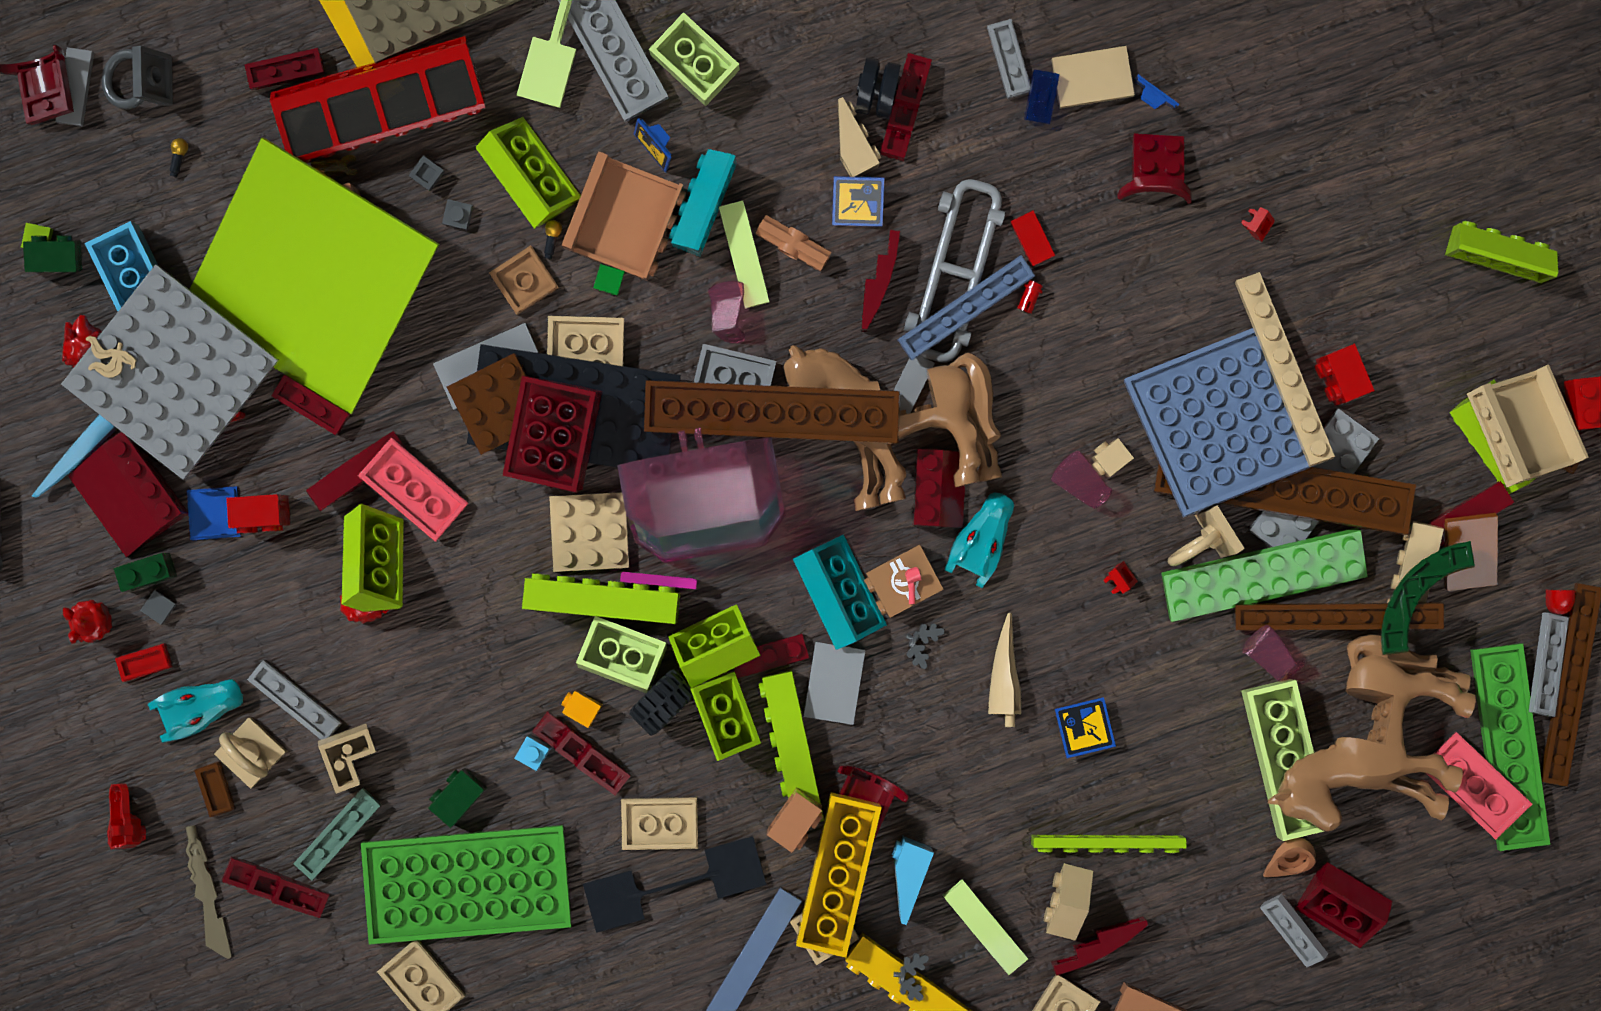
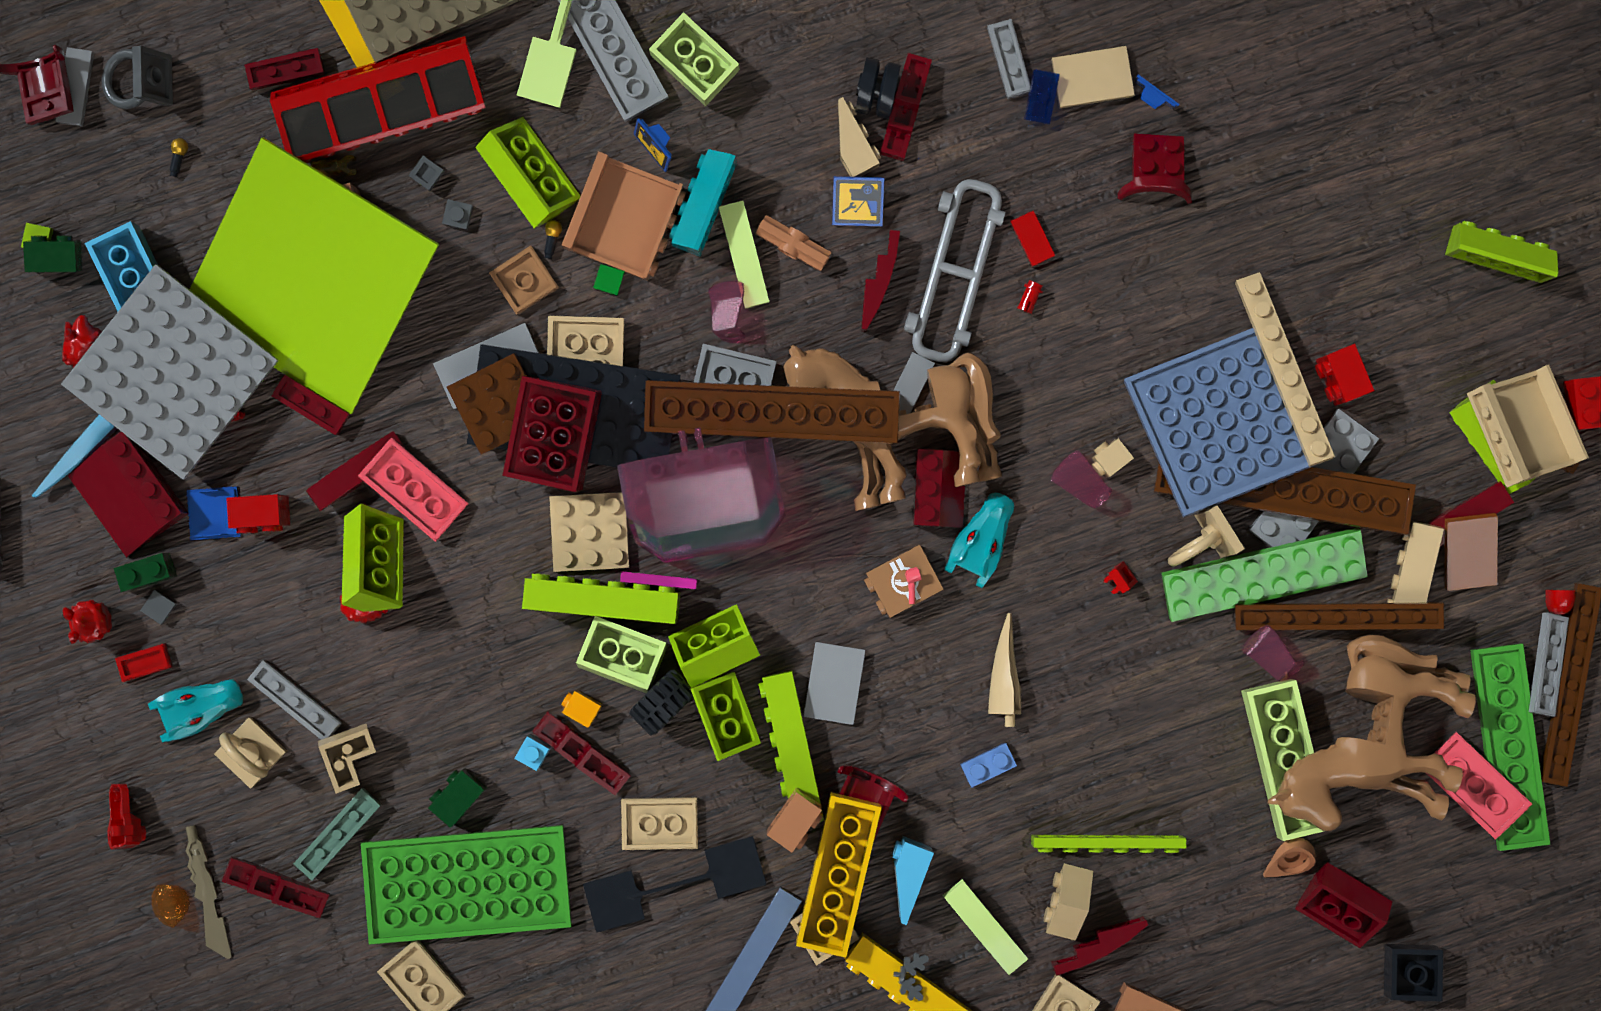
(118, 356): tan piece -> none
(169, 904): none -> clear orange piece
(215, 789): reddish brown tile -> none
(775, 655): dark red plate -> none
(839, 592): teal slope -> none
(915, 649): dark grey animal -> none
(966, 307): sand blue tile -> none
(988, 765): none -> medium blue plate
(1085, 727): piece -> none
(1260, 223): red tile -> none
(1294, 930): light grey plate -> none
(1412, 588): dark green tile -> none
(1413, 972): none -> black brick

